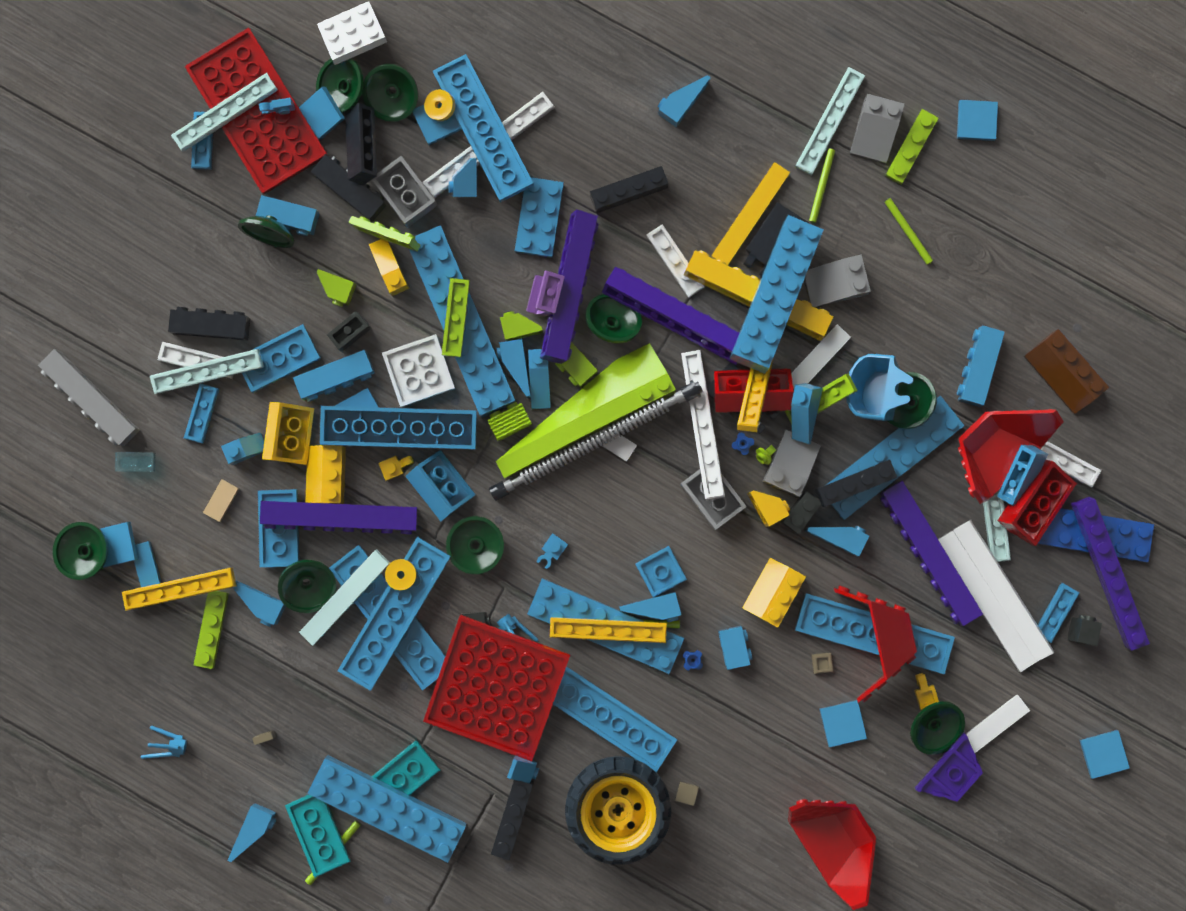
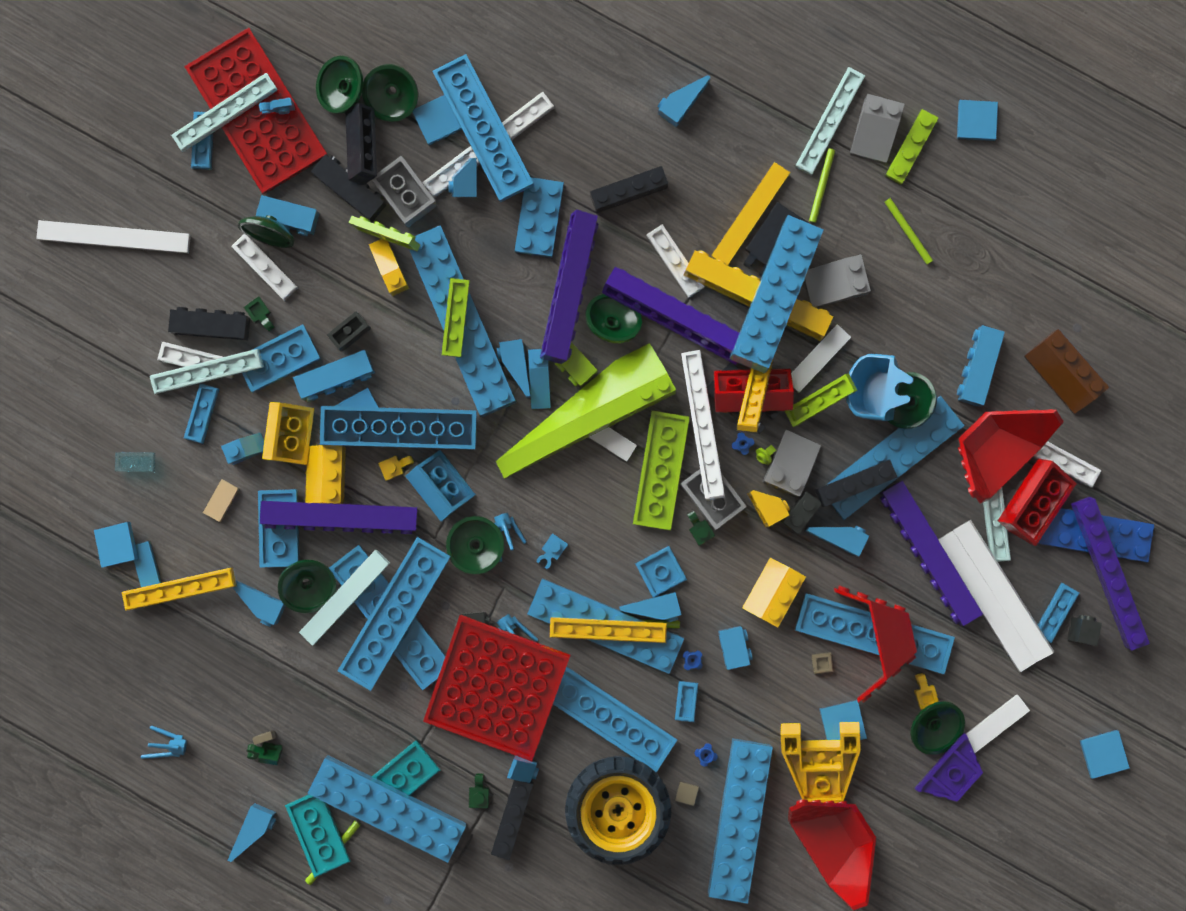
(70, 550): dark green dish -> none
(88, 397): light grey brick -> none
(113, 236): none -> white tile
(211, 629): lime plate -> none
(258, 312): none -> dark green plate
(264, 267): none -> white tile
(266, 754): none -> dark green plate
(321, 113): dark azure tile -> none
(337, 288): lime slope -> none
(351, 33): white plate -> none
(392, 578): yellow piece -> none
(418, 370): white plate -> none
(432, 101): yellow piece -> none
(479, 795): none -> dark green plate
(504, 523): none -> dark azure plant
(509, 421): lime brick -> none
(518, 326): lime slope -> none
(545, 294): medium lavender panel -> none
(661, 470): none -> lime plate
(686, 393): light grey hose -> none
(686, 701): none -> dark azure plate
(701, 530): none -> dark green plate
(711, 755): none -> blue plate
(740, 820): none -> dark azure brick
(804, 411): dark azure slope -> none
(821, 766): none -> yellow wedge
(1022, 473): dark azure slope -> none

